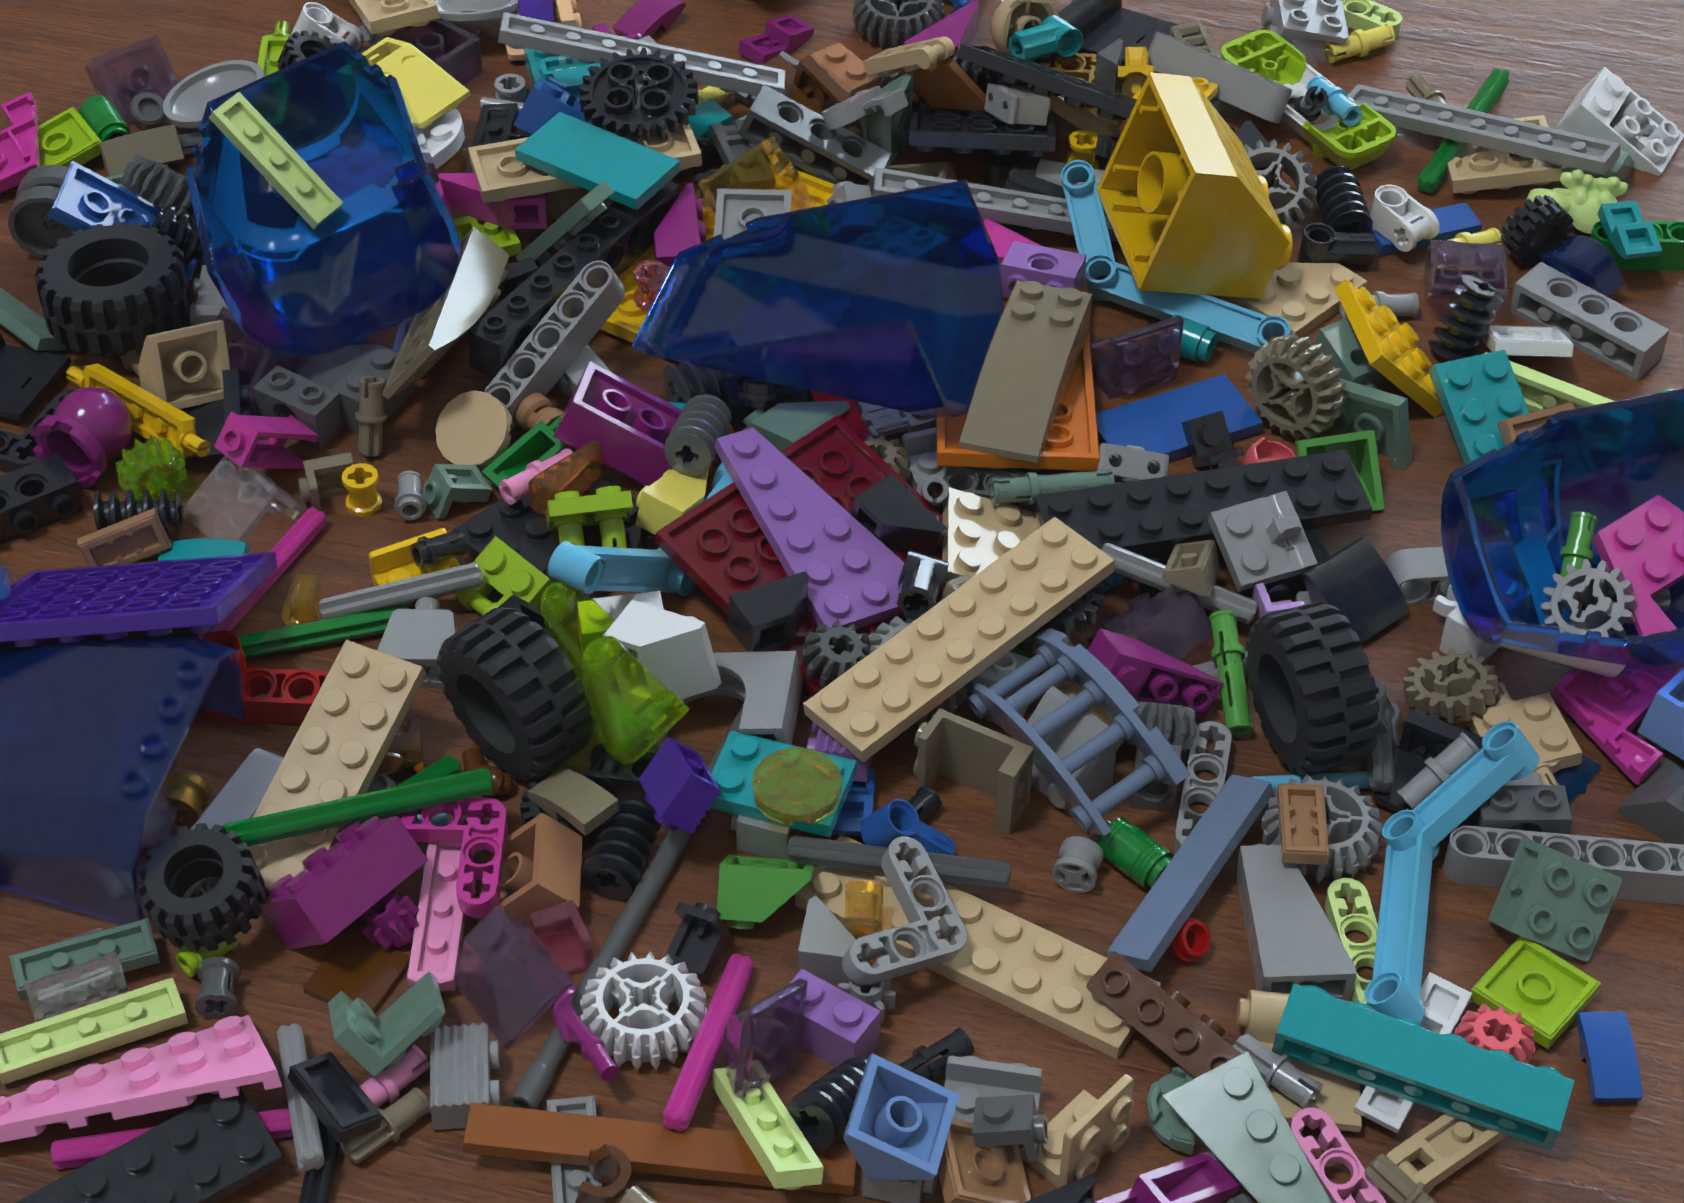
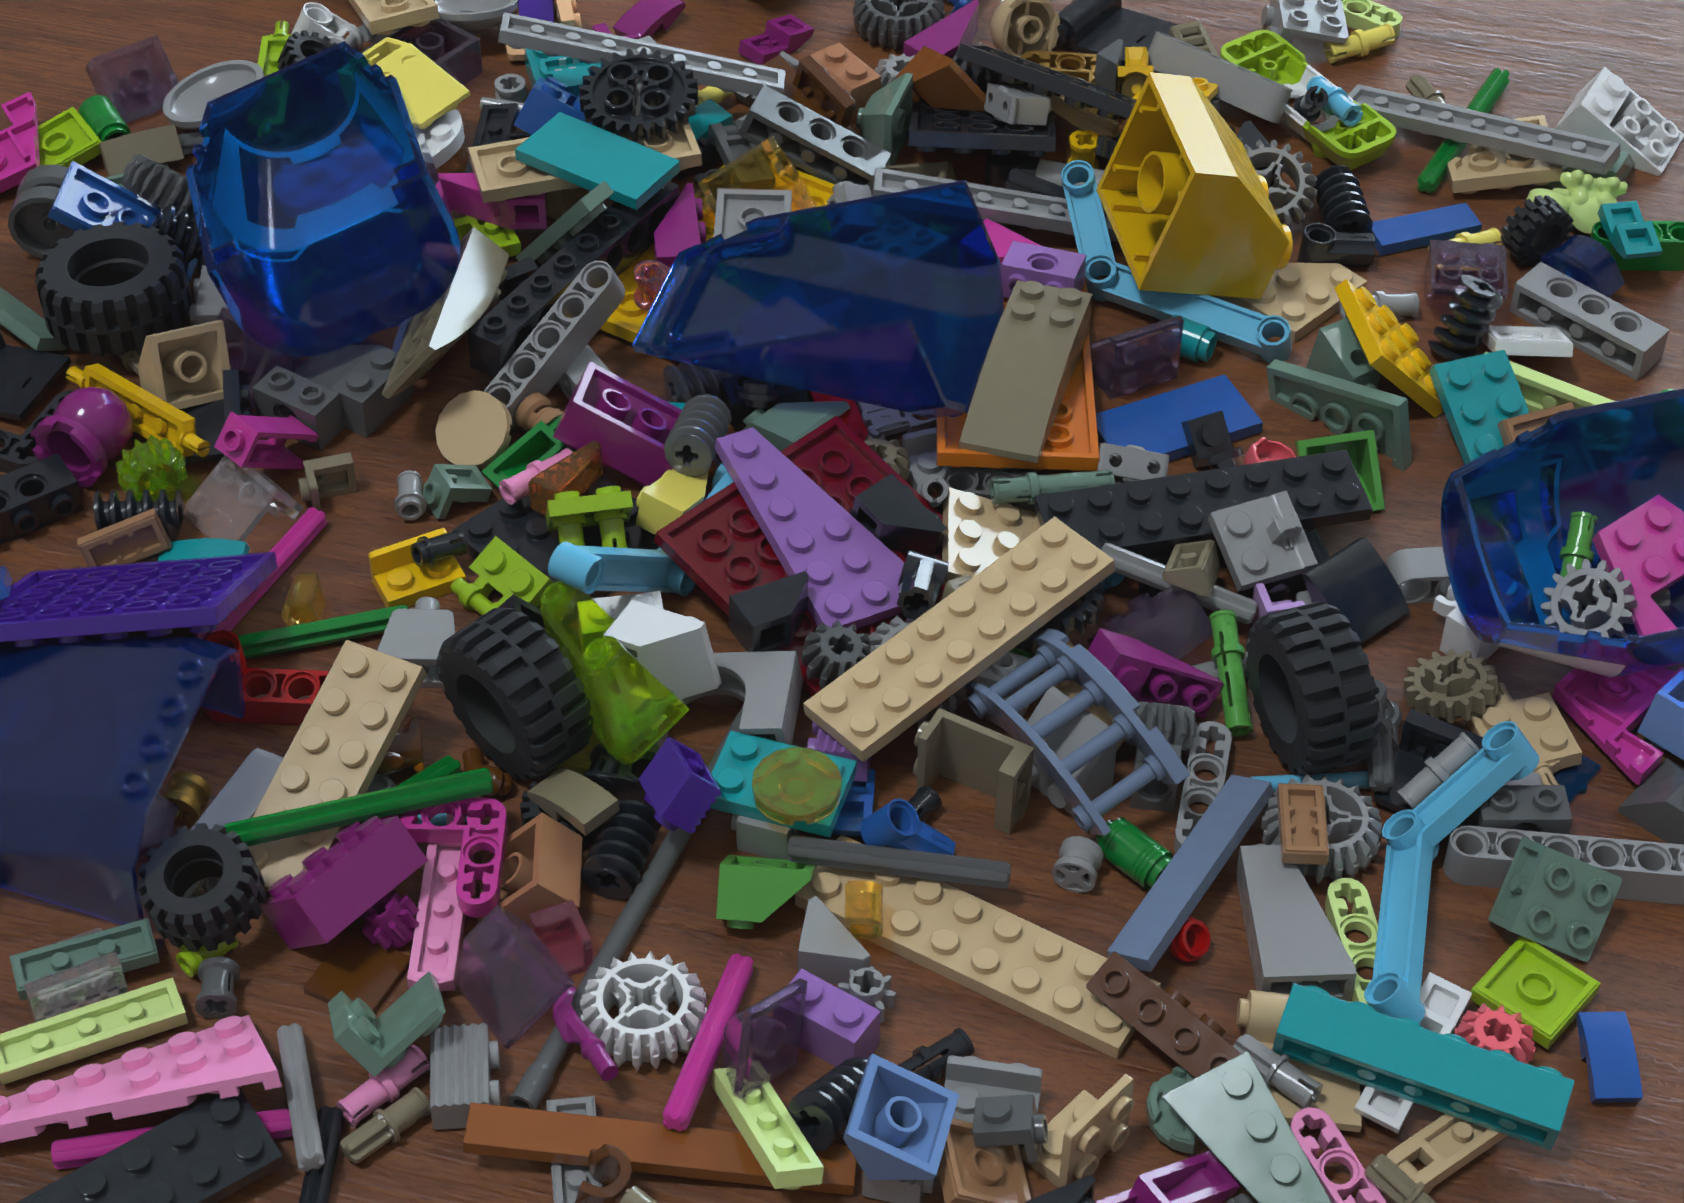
(147, 110): dark grey tile -> none
(276, 160): yellowish green plate -> none
(335, 1097): black tile -> none
(362, 495): yellow bush -> none
(371, 416): dark tan axle -> none
(402, 591): light grey axle -> none
(698, 939): black bracket -> none
(853, 108): light grey piece -> none
(910, 56): tan plate -> none
(922, 924): light grey beam -> none
(1048, 39): teal piece -> none
(1296, 386): dark tan gear -> none
(1398, 216): white piece -> none

